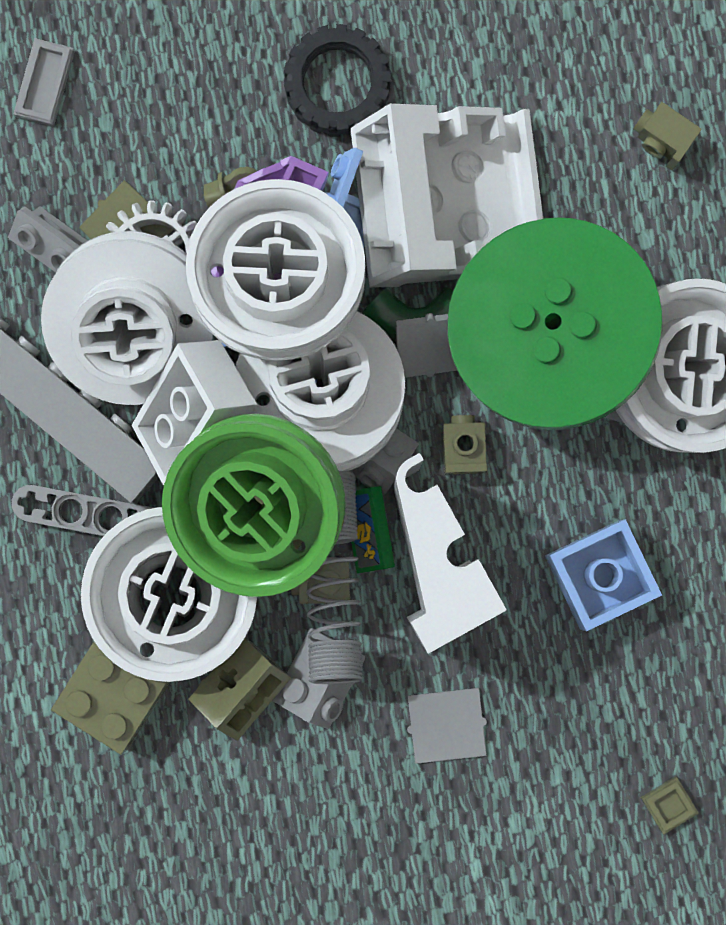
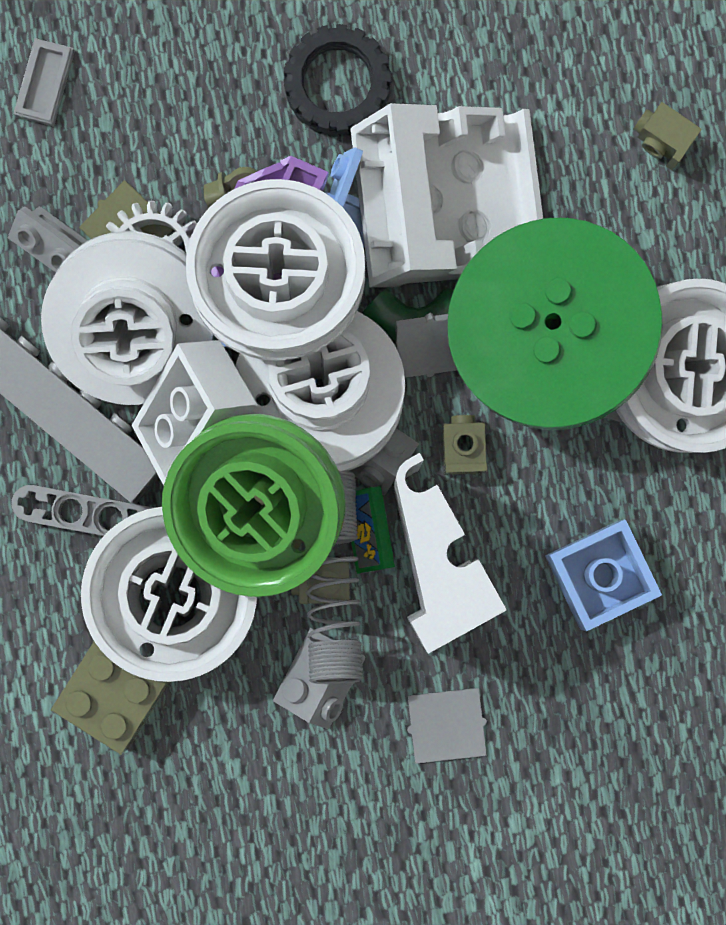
(239, 689): olive brick -> none
(669, 805): olive tile -> none

